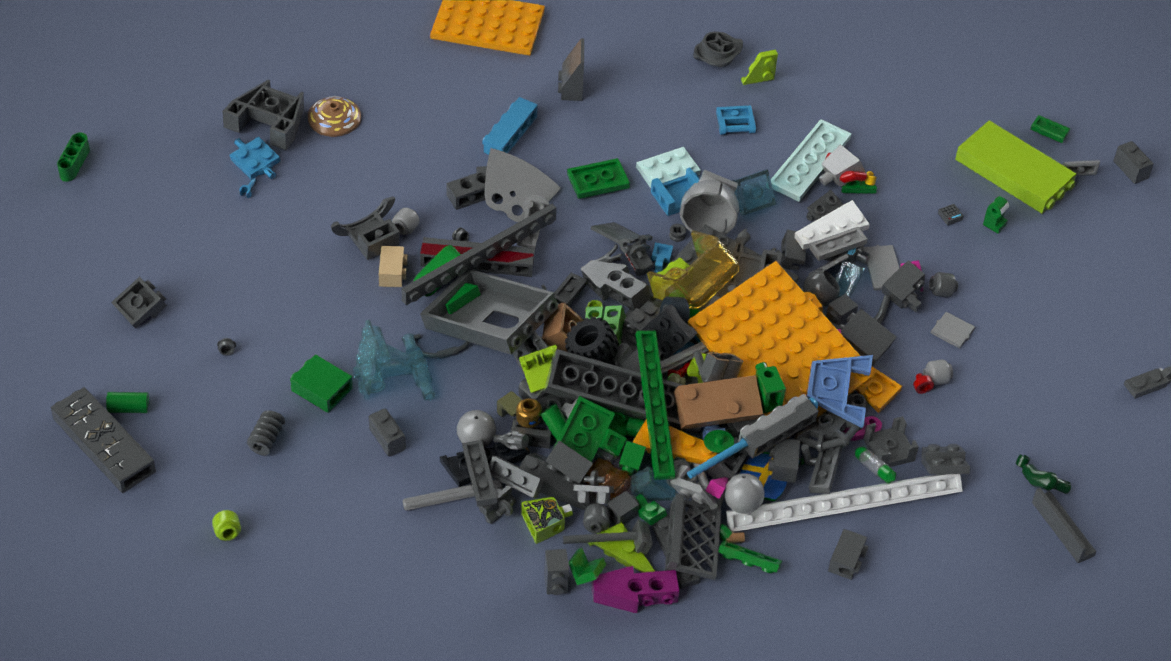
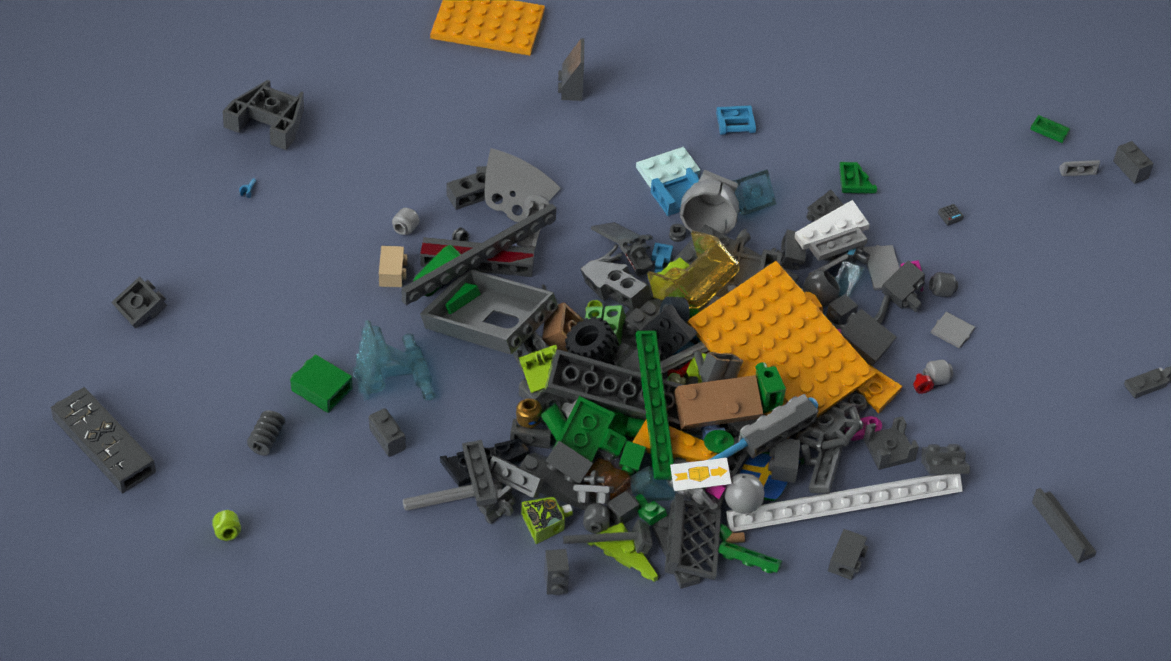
(73, 156): green beam -> none
(127, 402): green brick -> none
(226, 346): dark grey plate -> none
(255, 158): dark azure plate -> none
(334, 116): medium nougat dish -> none
(371, 231): dark grey piece -> none
(443, 353): dark grey piece -> none
(476, 426): light grey helmet -> none
(508, 404): olive panel -> none
(511, 126): dark azure brick -> none
(514, 440): dark grey piece -> none
(570, 289): dark grey plate -> none
(583, 570): green panel -> none
(598, 178): green plate -> none
(617, 588): magenta brick -> none
(700, 474): none -> white sticker
(718, 48): dark grey piece -> none
(762, 68): lime wing -> none
(804, 164): light aqua plate -> none
(830, 385): medium blue wing -> none
(844, 167): torso -> none
(875, 464): piece -> none
(994, 215): green leg -> none
(1016, 167): lime brick -> none
(1042, 479): dark green arm -> none

